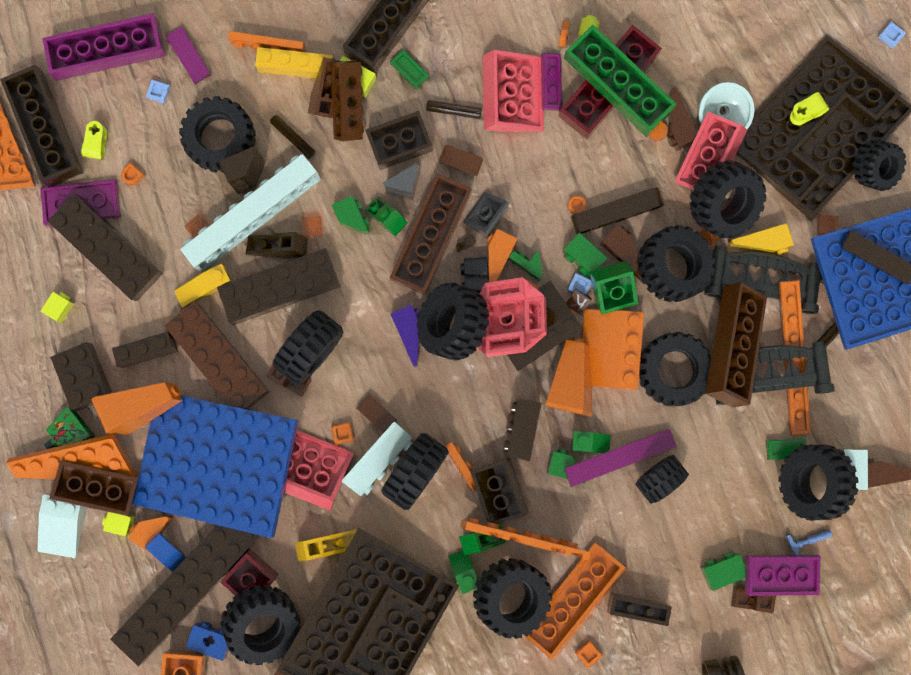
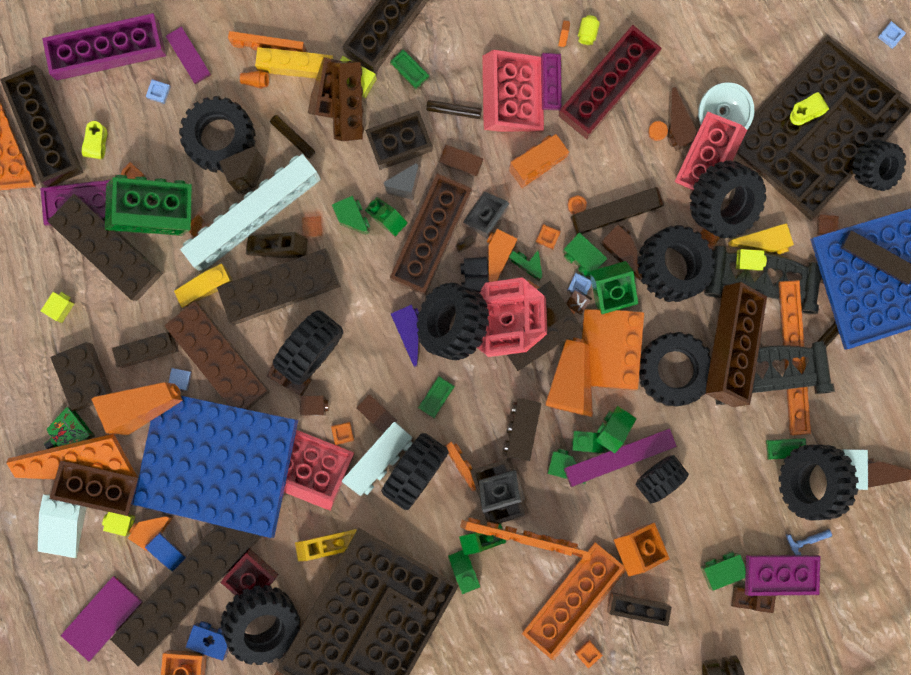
(101, 618): none -> magenta tile
(168, 208): none -> green brick
(180, 378): none -> light blue tile
(255, 79): none -> orange cone
(313, 405): none -> reddish brown brick
(436, 397): none -> green tile
(500, 491): none -> dark grey slope
(531, 611): black tyre -> none
(538, 160): none -> orange wedge
(548, 237): none -> orange tile
(615, 429): none -> green brick
(619, 80): green brick -> none
(641, 549): none -> orange brick
(750, 260): none -> neon yellow brick

